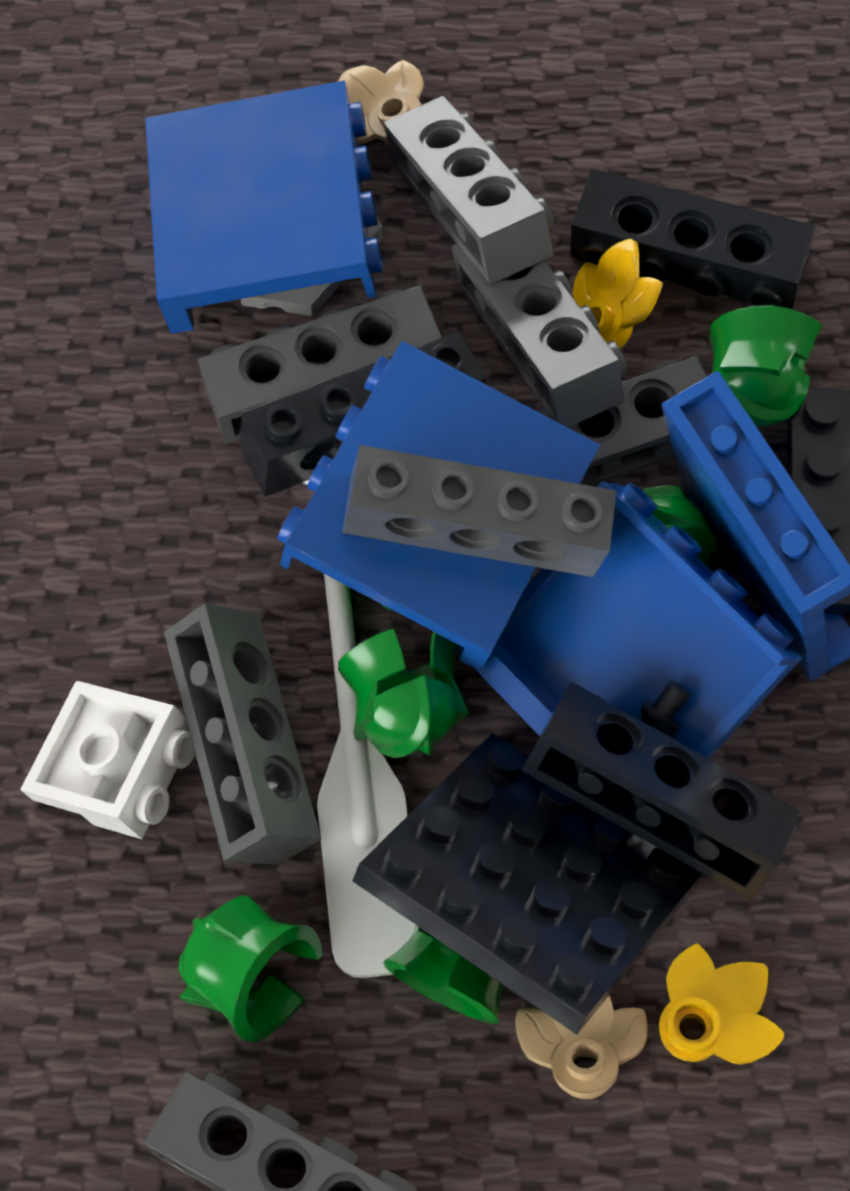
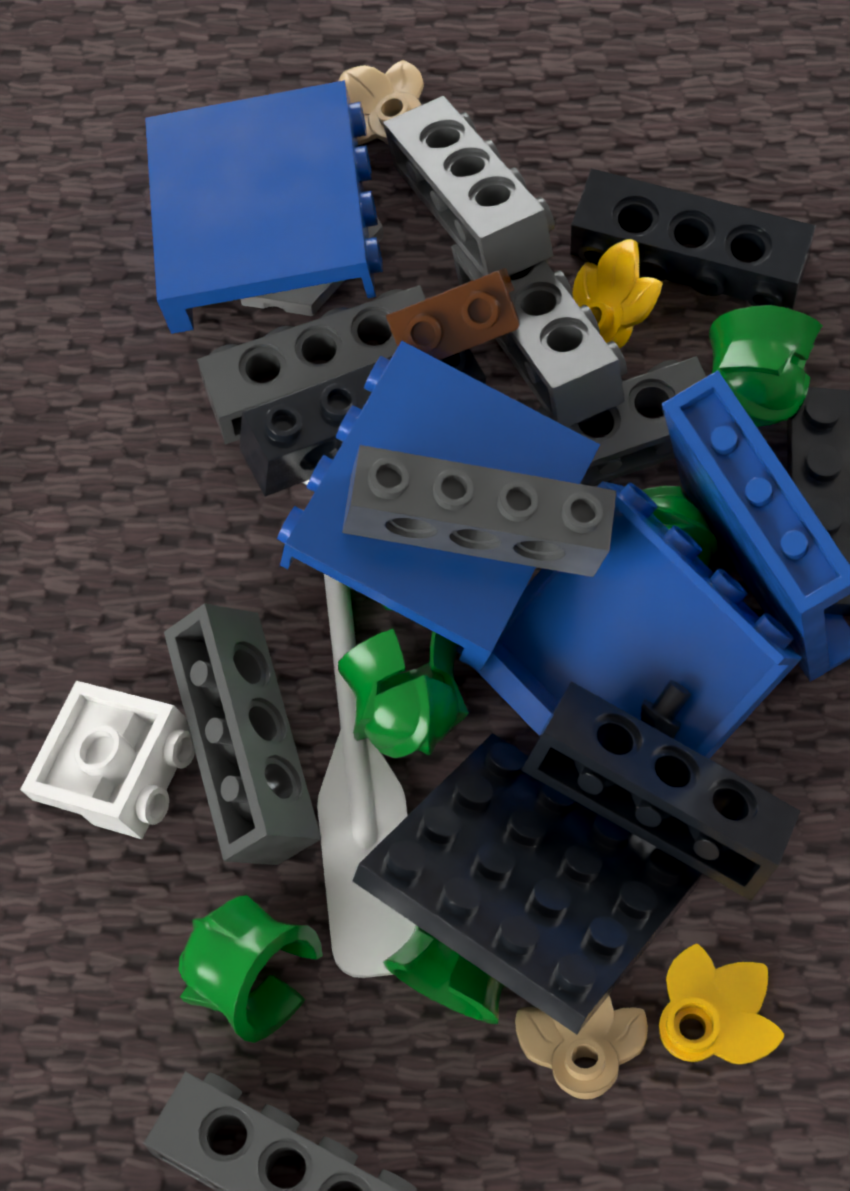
(458, 317): none -> reddish brown bracket

